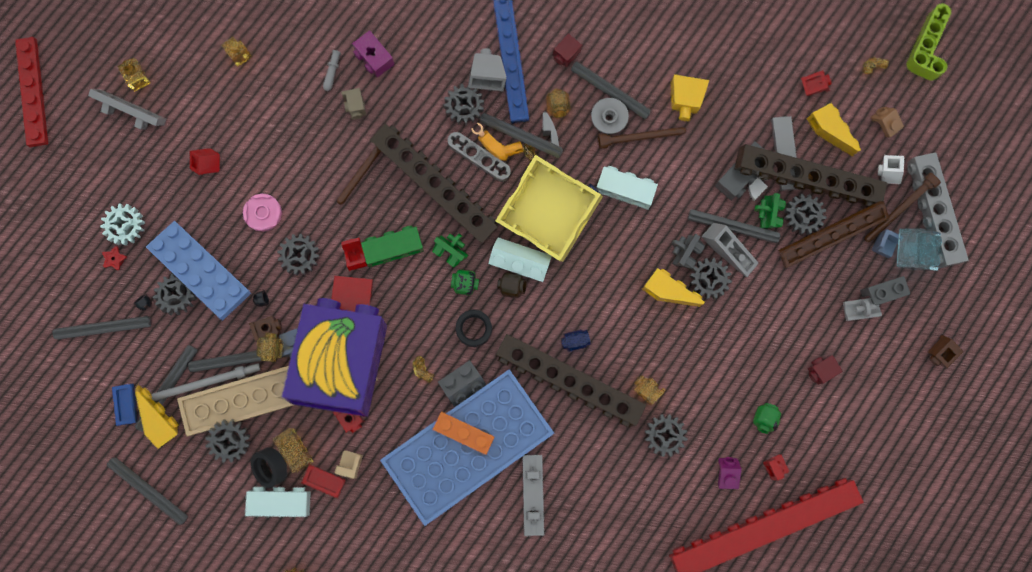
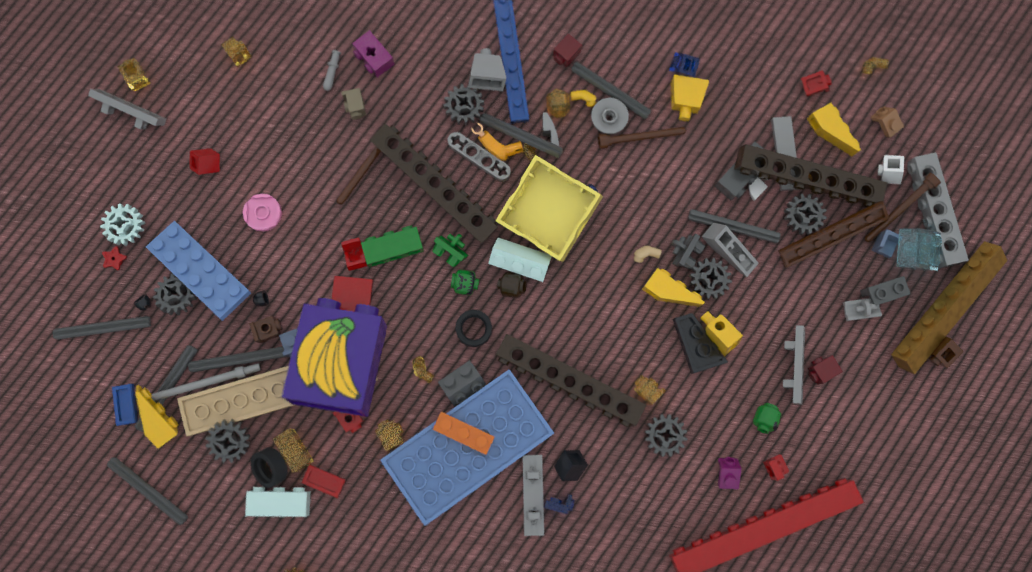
(31, 92): red plate -> none
(269, 347): clear yellow head -> none
(292, 259): dark grey gear -> none
(349, 464): tan panel -> none
(390, 434): none -> clear yellow brick
(555, 504): none -> clear blue bracket
(570, 465): none -> black panel
(575, 340): clear blue brick -> none
(585, 95): none -> yellow arm
(626, 187): light aqua brick -> none
(646, 251): none -> tan arm
(684, 64): none -> clear blue brick
(696, 345): none -> black wing
(726, 338): none -> yellow torso
(768, 211): green hips -> none
(799, 347): none -> light grey hinge
(930, 39): lime beam -> none
(949, 307): none -> pearl gold brick

